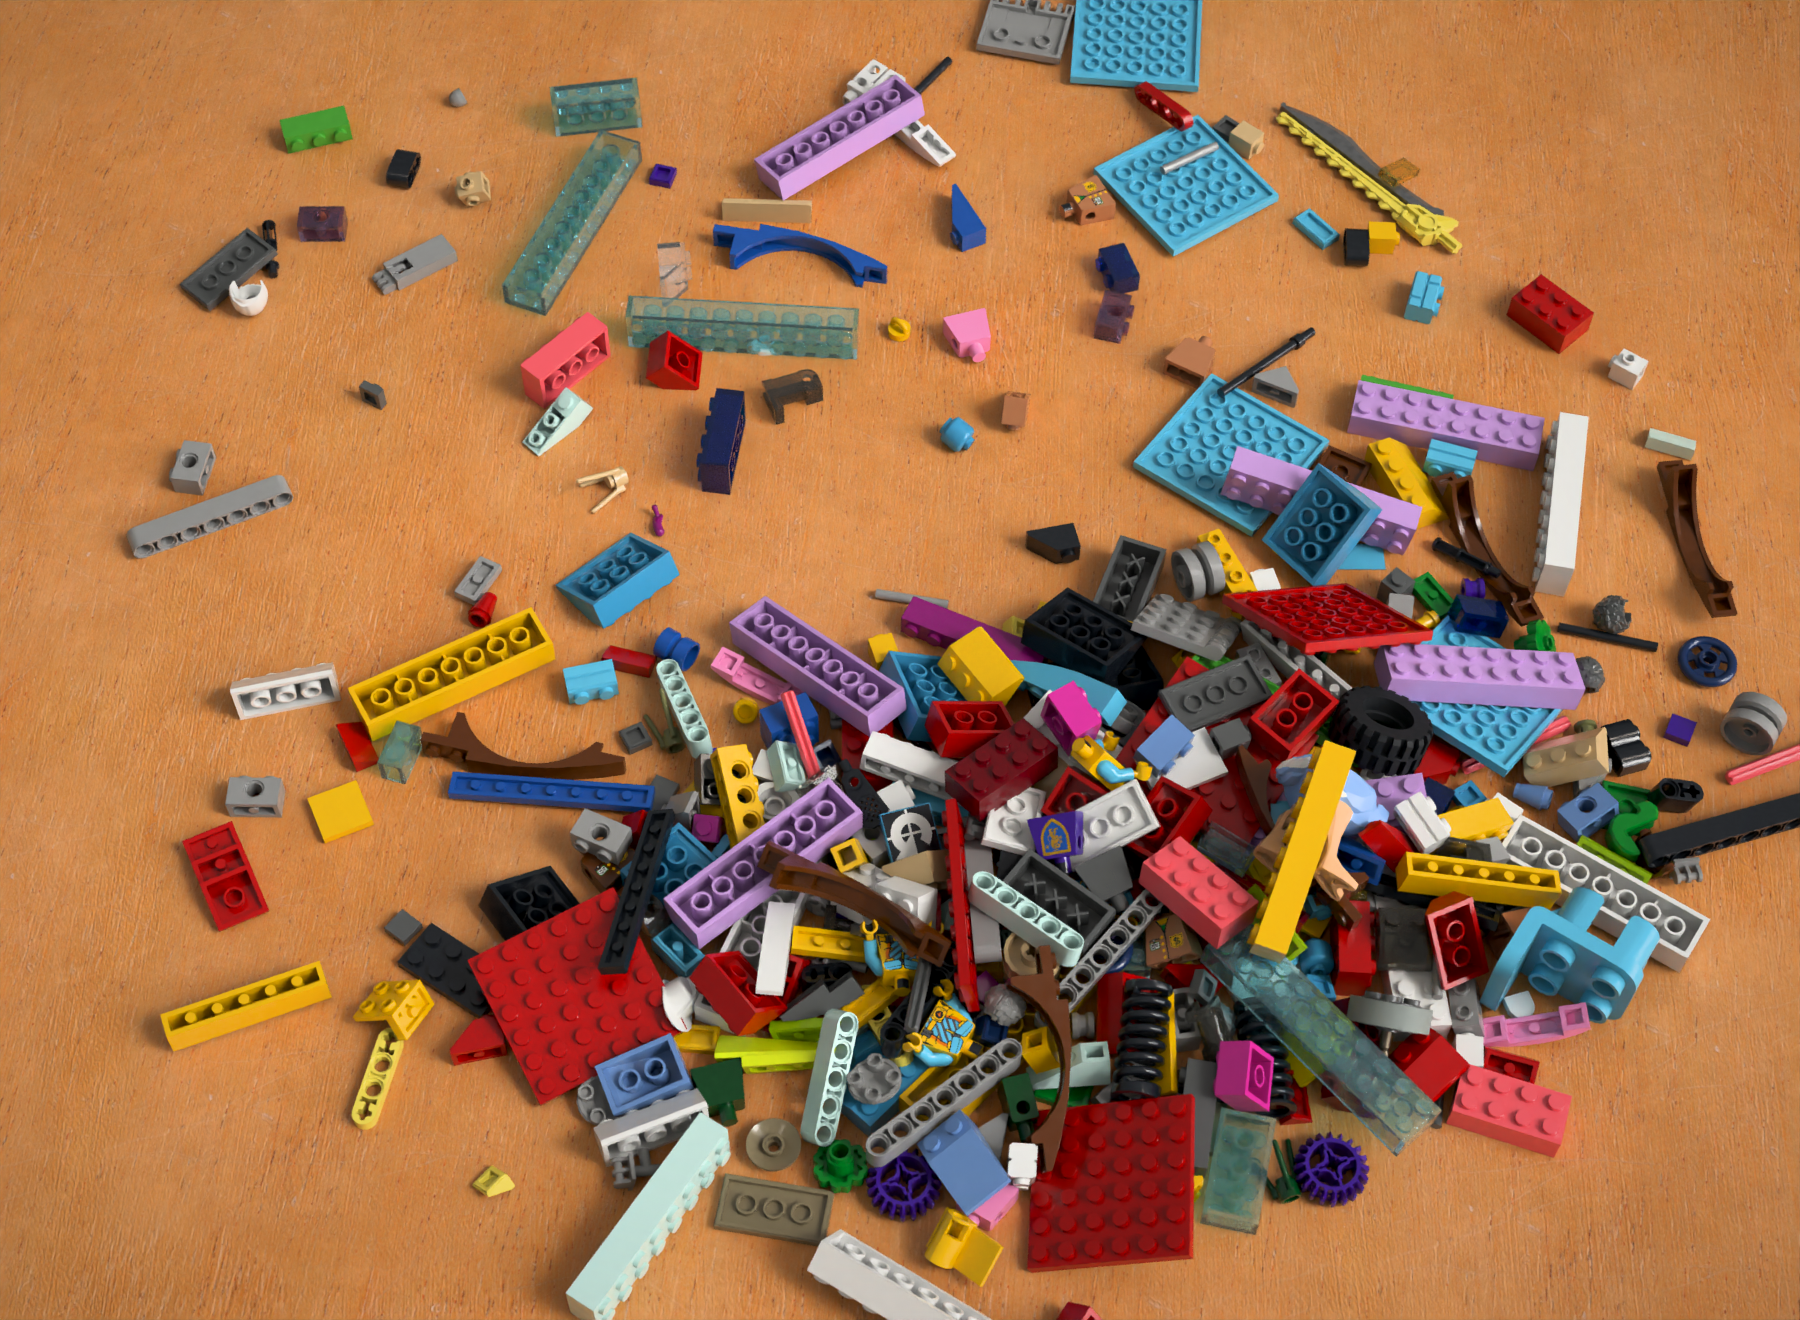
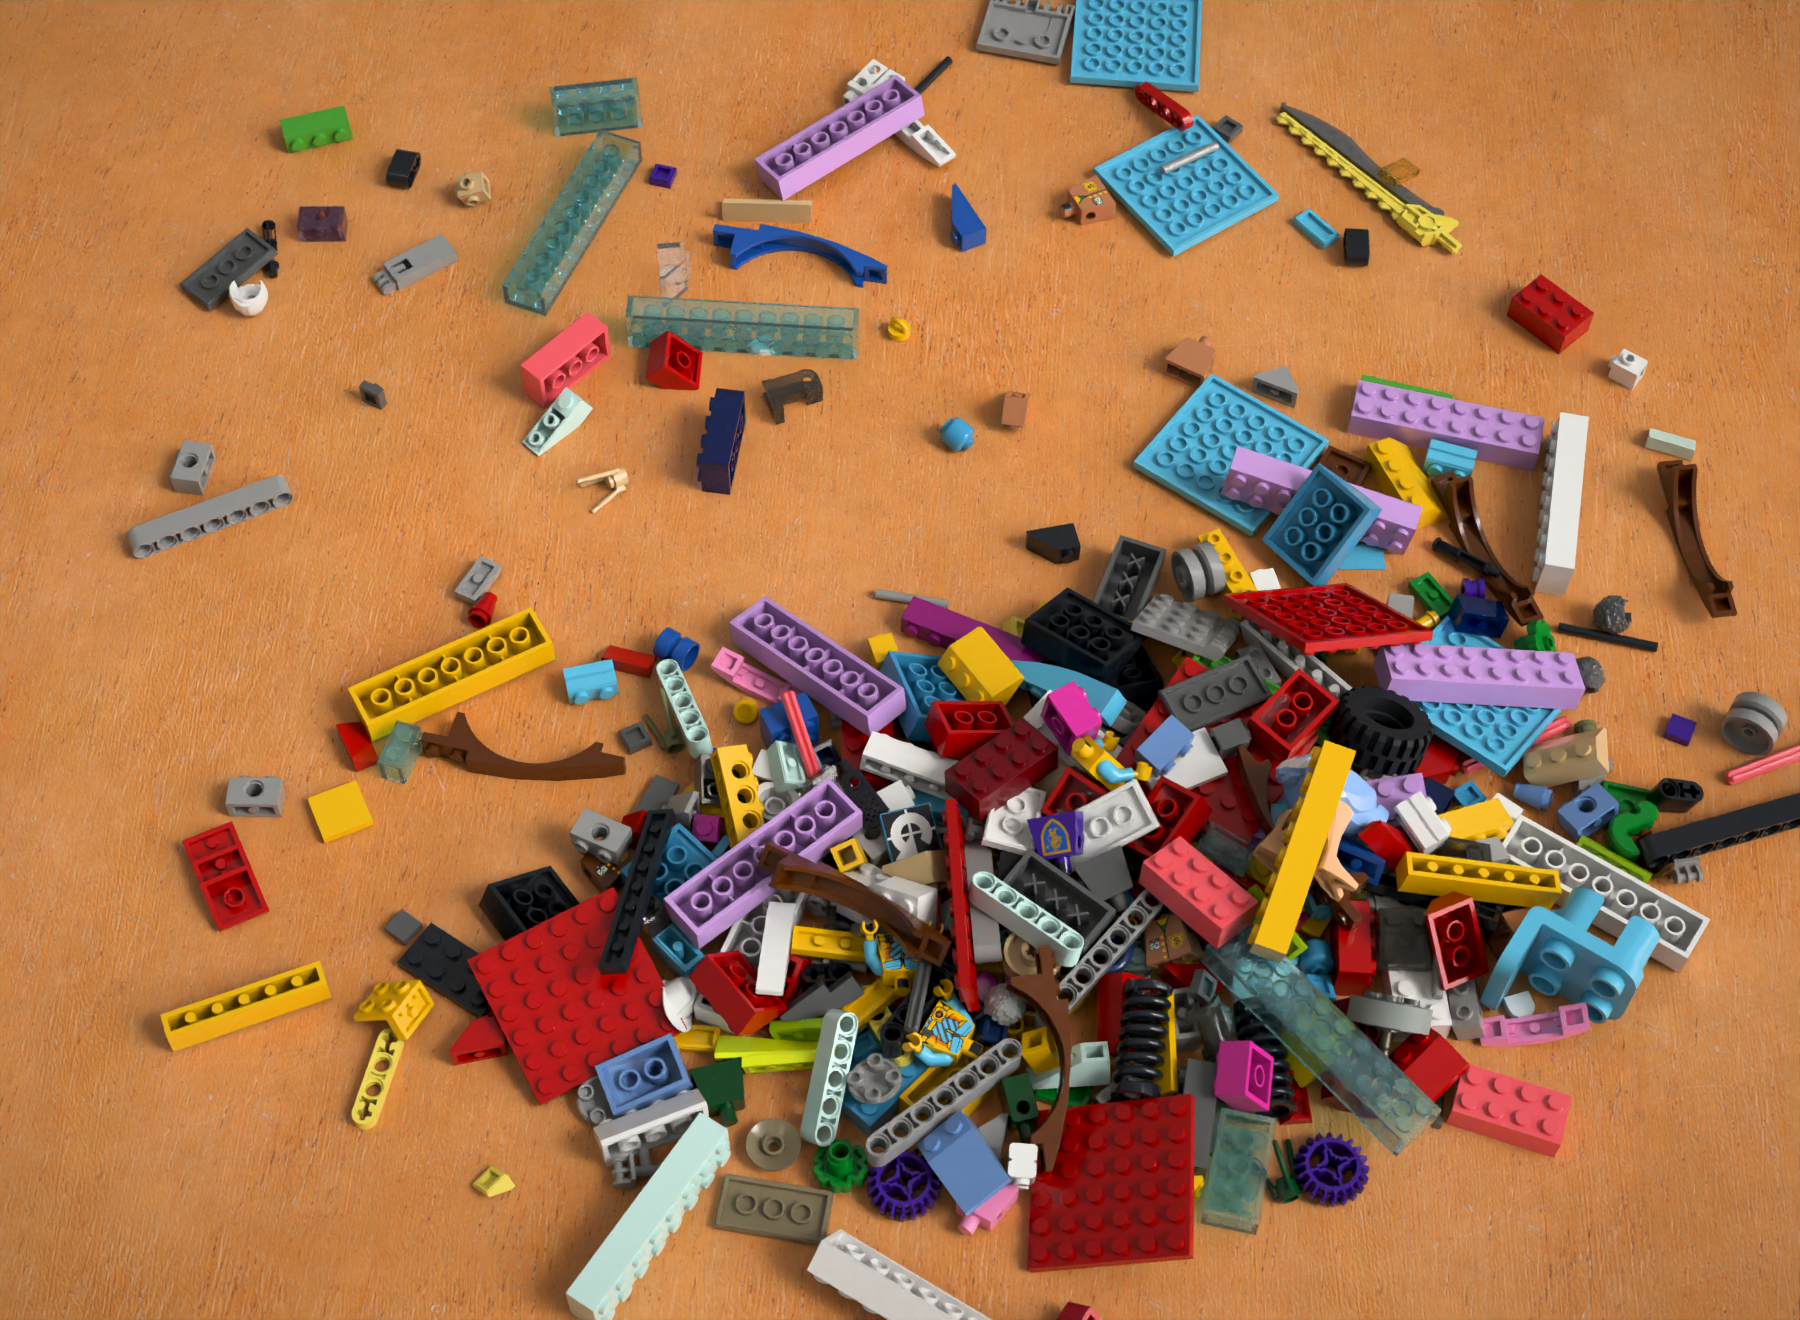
(285, 691): white slope -> none
(457, 98): light grey hinge -> none
(551, 792): blue plate -> none
(619, 579): dark azure slope -> none
(657, 522): magenta piece -> none
(968, 334): bright pink torso -> none
(969, 1252): yellow piece -> none
(1082, 1025): light grey wheel -> none
(1113, 317): brick -> none
(1118, 269): clear blue brick -> none
(1246, 140): tan brick -> none
(1295, 342): black bar -> none
(1382, 237): yellow brick -> none
(1397, 583): dark grey brick -> none
(1423, 297): medium azure brick -> none
(1470, 1048): white brick -> none
(1511, 1064): red slope -> none
(1626, 748): black brick -> none
(1697, 676): dark blue plate -> none

